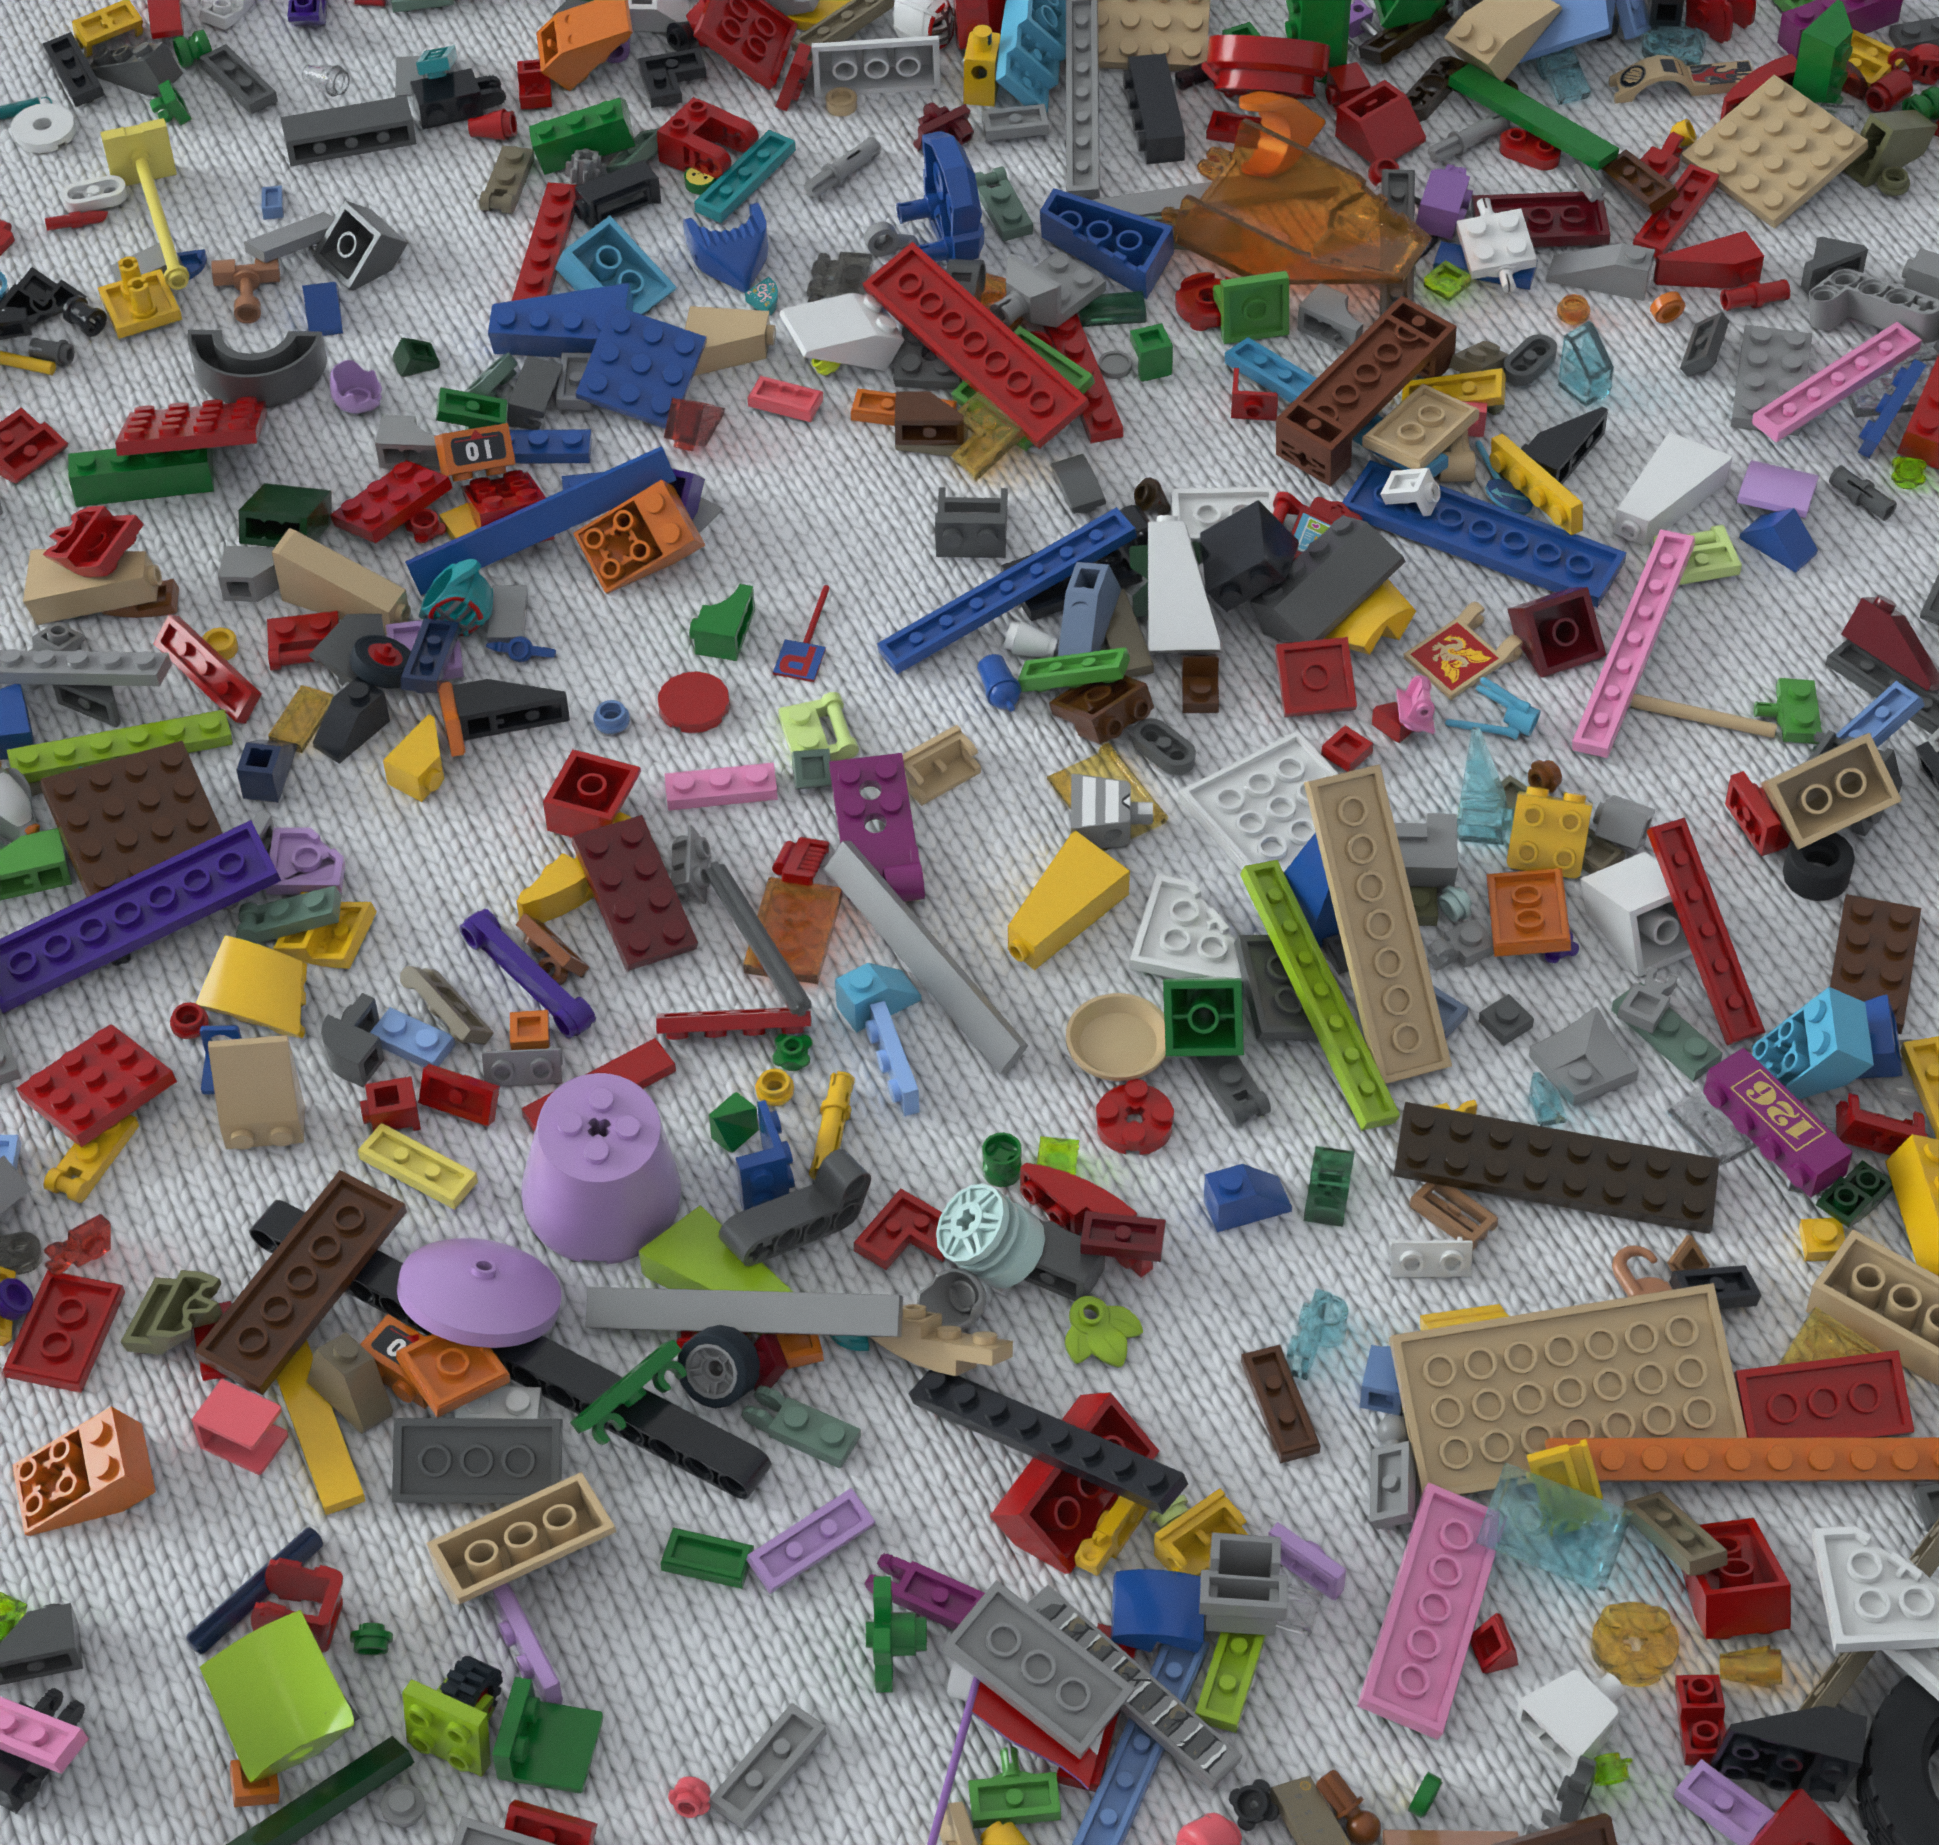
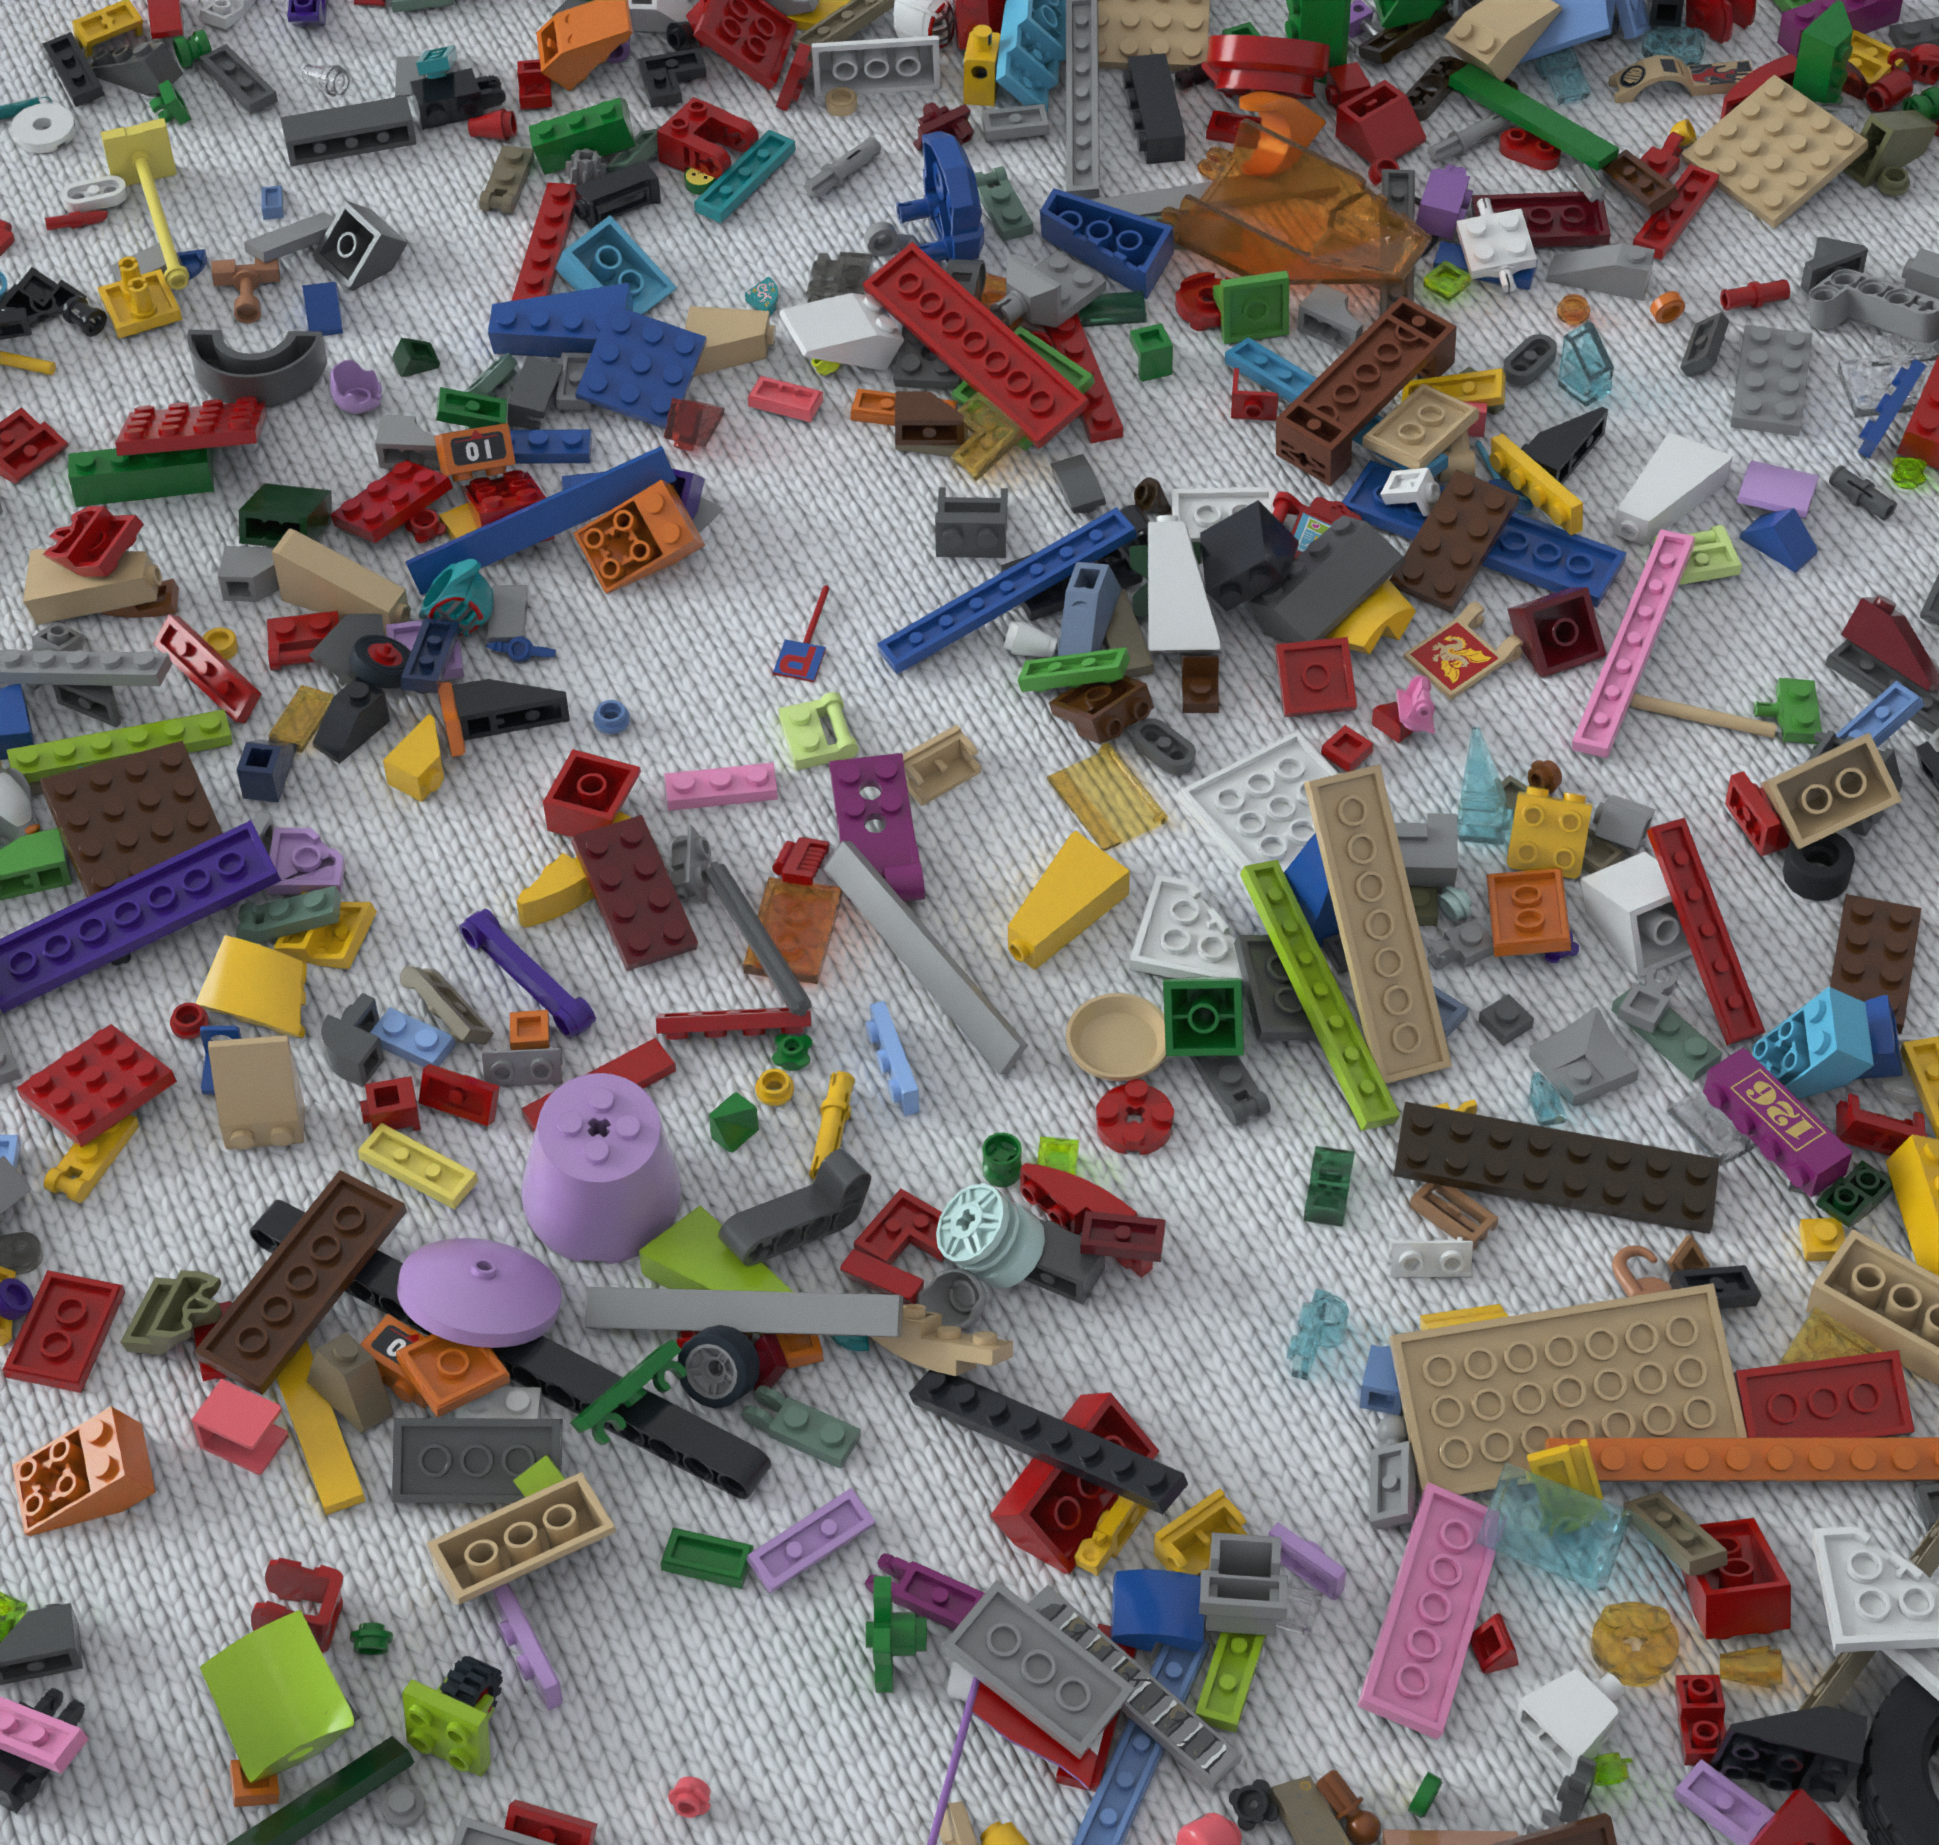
(58, 352): dark grey pin -> none
(83, 1244): clear red plate -> none
(252, 1591): dark blue axle -> none
(539, 1476): none -> lime tile
(545, 1741): green bracket -> none
(561, 957): dark orange plate -> none
(693, 701): red tile -> none
(723, 626): green arch -> none
(730, 255): blue animal -> none
(767, 1172): blue bracket -> none
(768, 1766): light grey plate -> none
(811, 768): sand green plate -> none
(871, 985): medium azure slope -> none
(881, 1276): none -> red slope
(1000, 685): blue piece -> none
(1014, 1795): bright green plate -> none
(1102, 1336): lime plate -> none
(1105, 811): light grey torso -> none
(1115, 364): light grey piece -> none
(1176, 1509): yellowish green plate -> none
(1243, 1196): blue slope -> none
(1280, 1403): reddish brown tile -> none
(1454, 541): none -> reddish brown plate
(1478, 358): dark tan plate -> none
(1519, 715): medium azure plant -> none
(1712, 264): red slope -> none
(1836, 381): bright pink plate -> none

